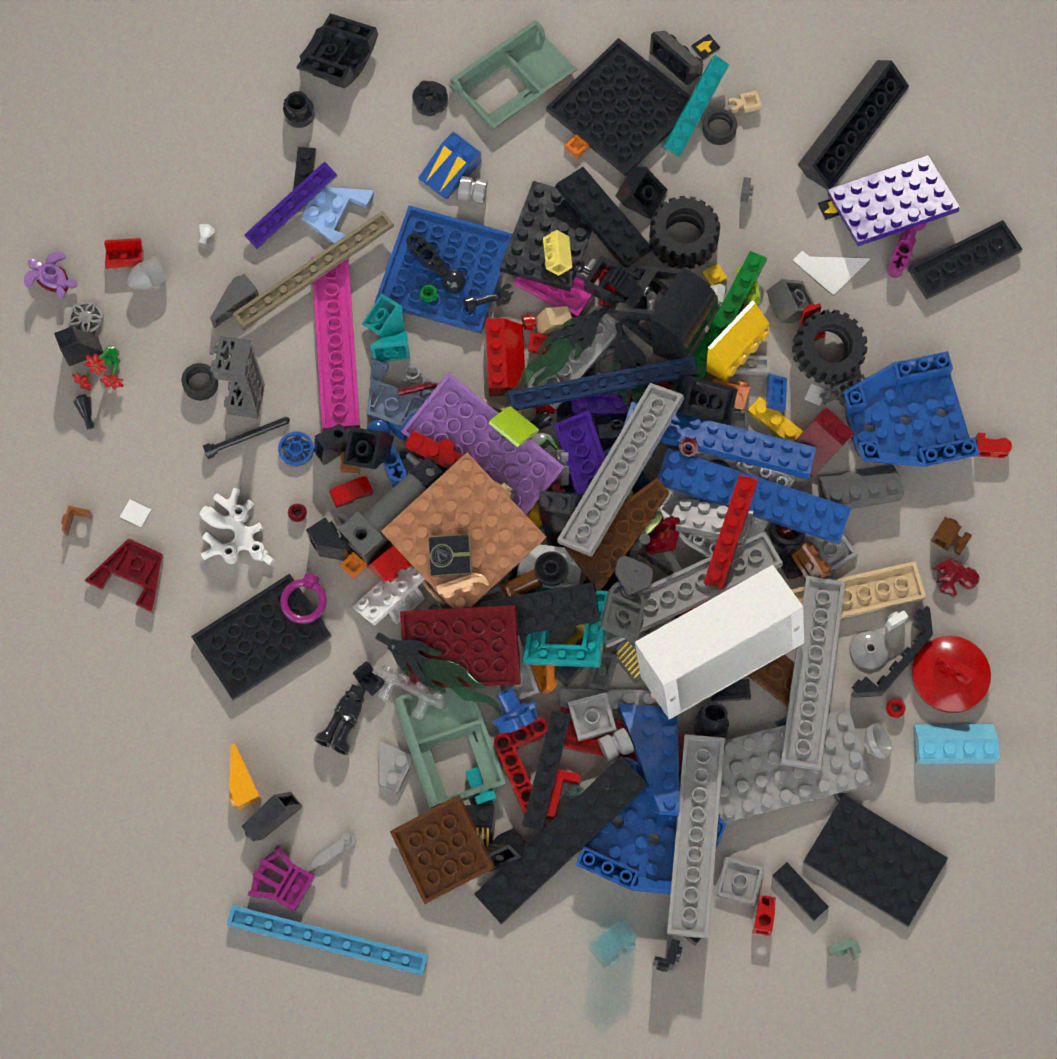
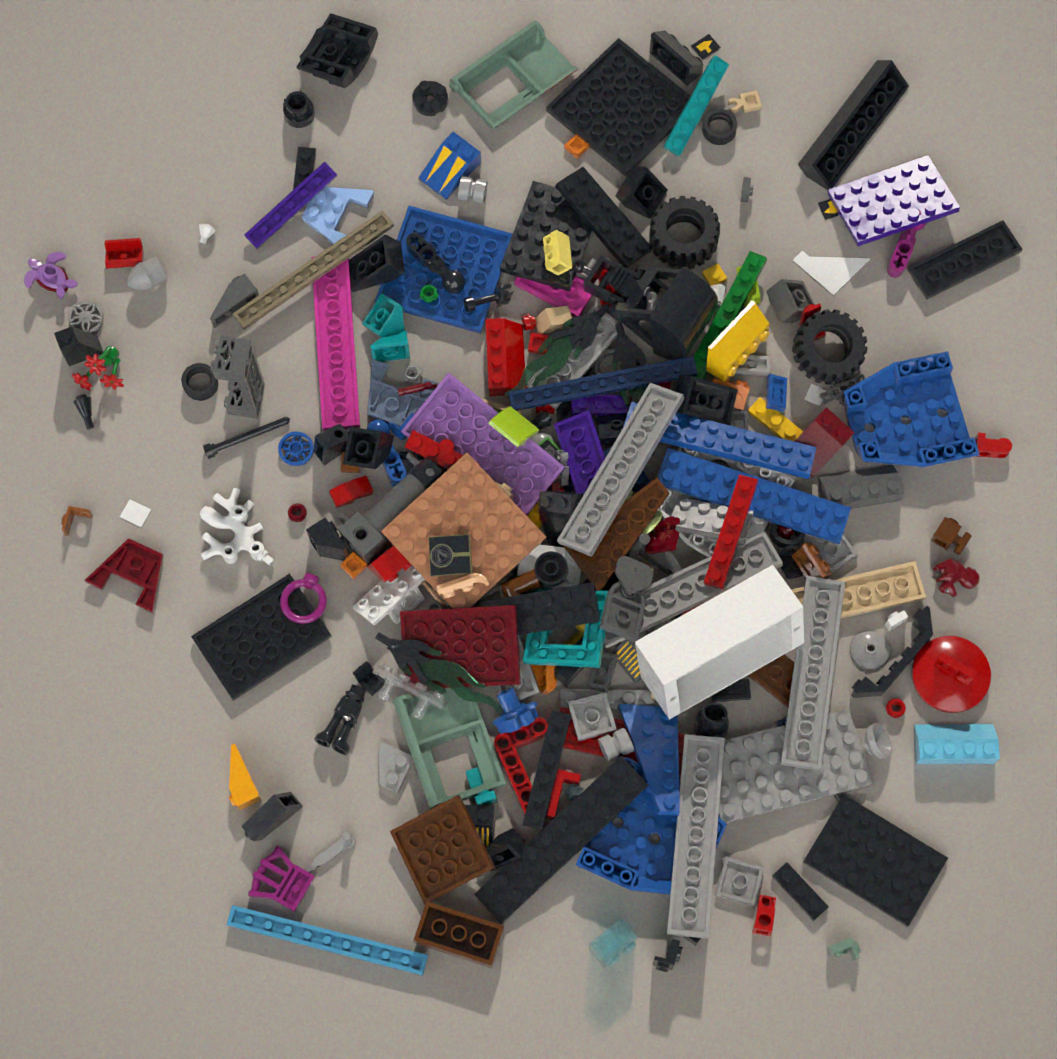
(376, 264): none -> black slope
(459, 934): none -> reddish brown brick
(686, 451): dark red plate -> none

